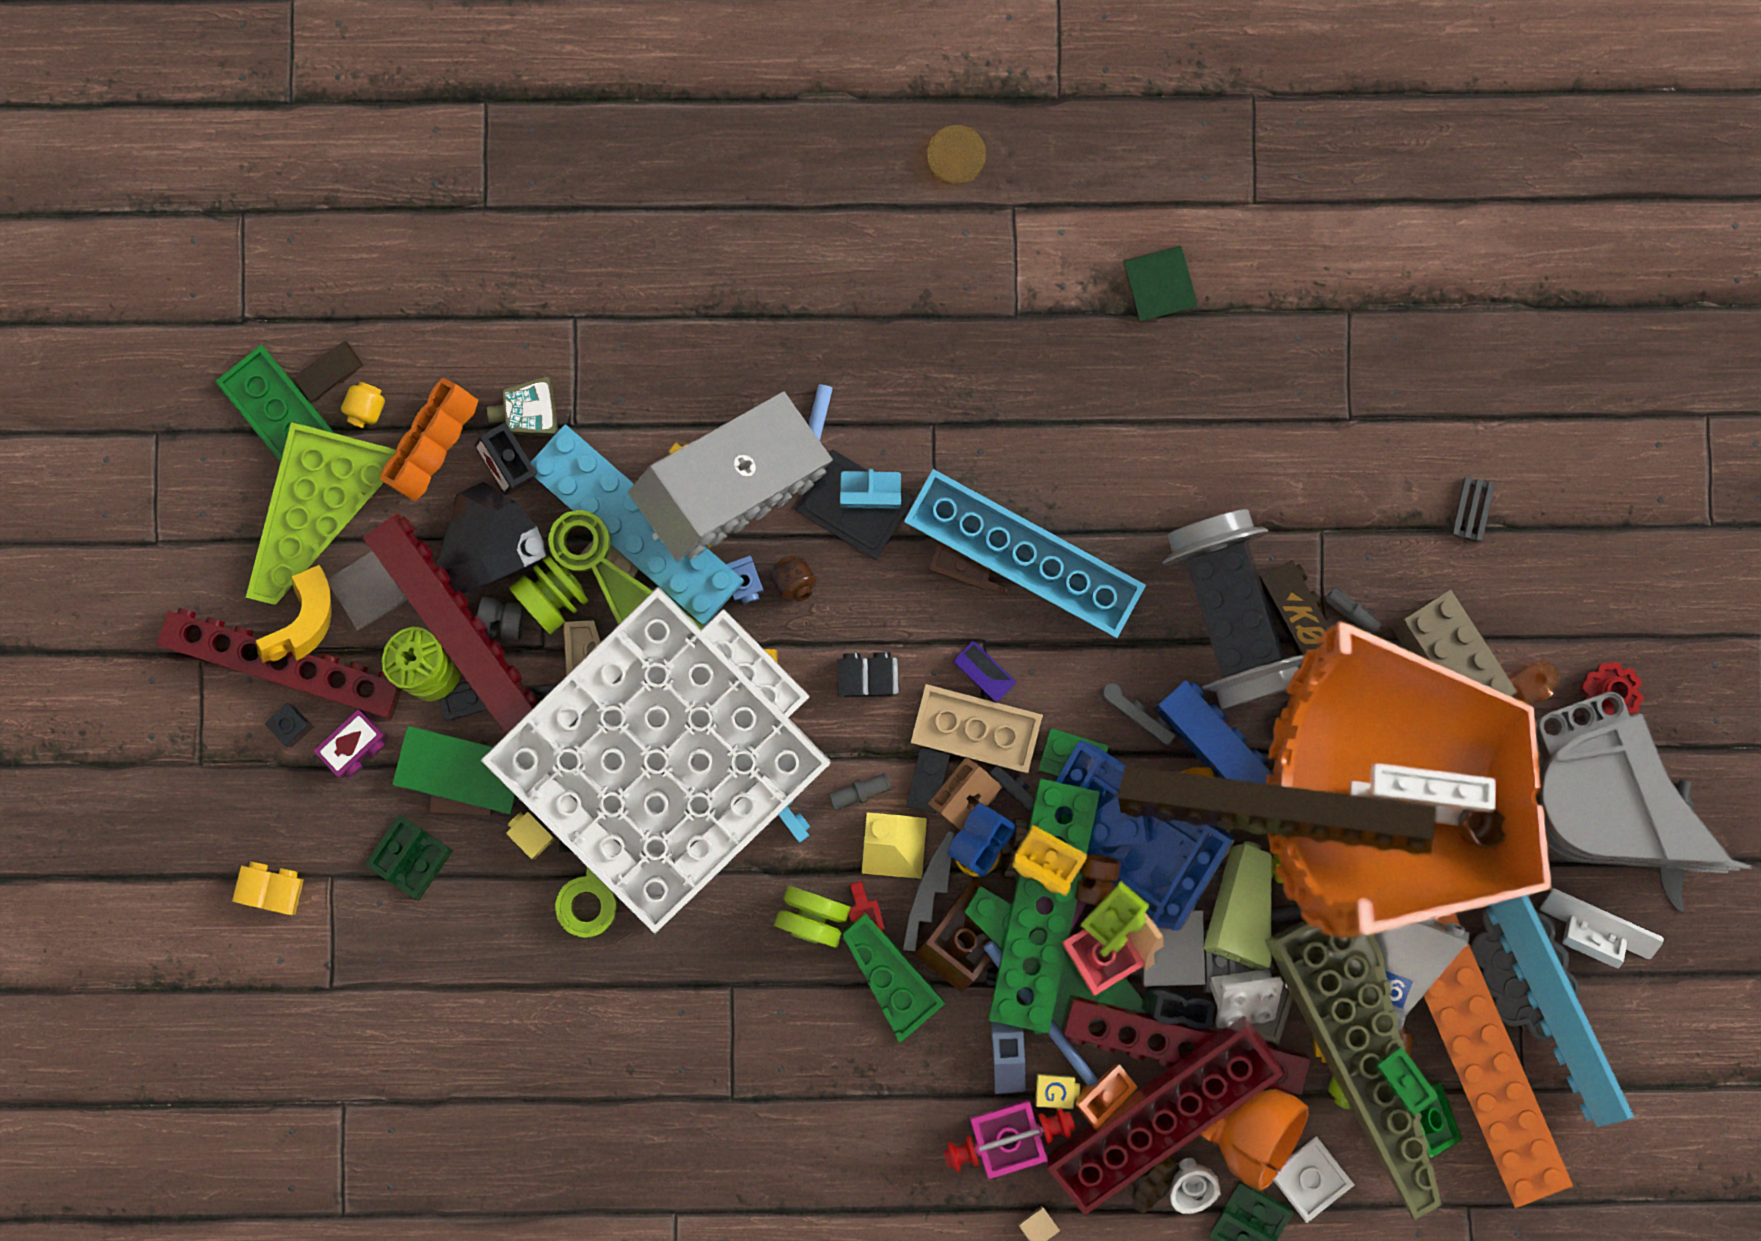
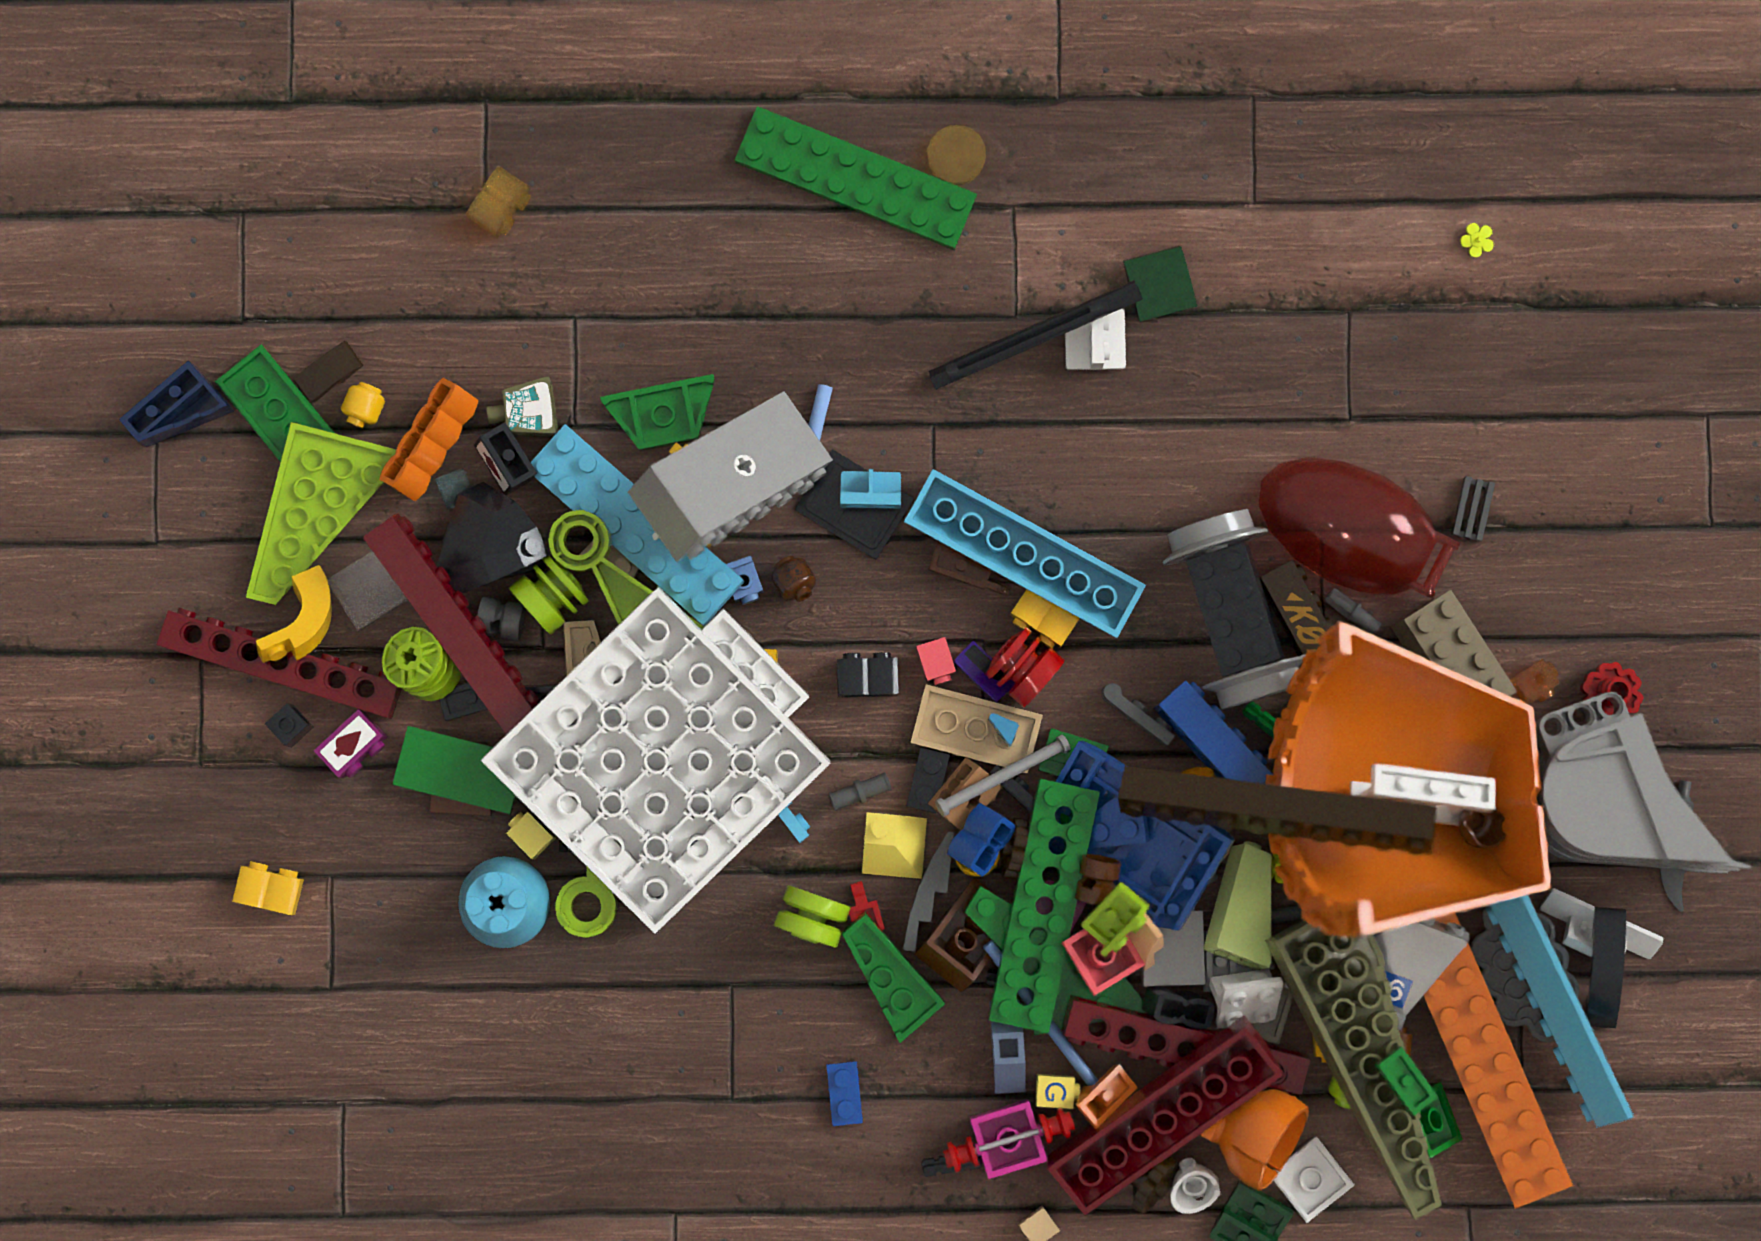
(175, 407): none -> dark blue wedge
(409, 857): dark green slope -> none
(452, 484): none -> clear light blue slope
(498, 202): none -> clear yellow brick
(524, 900): none -> medium azure cone
(662, 412): none -> green wing
(844, 1093): none -> blue plate
(855, 178): none -> green plate
(932, 1166): none -> black axle
(936, 661): none -> coral brick
(1005, 727): none -> dark azure slope
(1024, 667): none -> red wheel
(1036, 334): none -> black piece
(1044, 618): none -> yellow brick
(1048, 860): yellow bracket -> none
(1060, 745): none -> light grey bar
(1097, 344): none -> white bracket
(1263, 719): none -> green axle
(1352, 526): none -> clear red windscreen
(1477, 239): none -> neon yellow plant
(1606, 967): none -> black slope

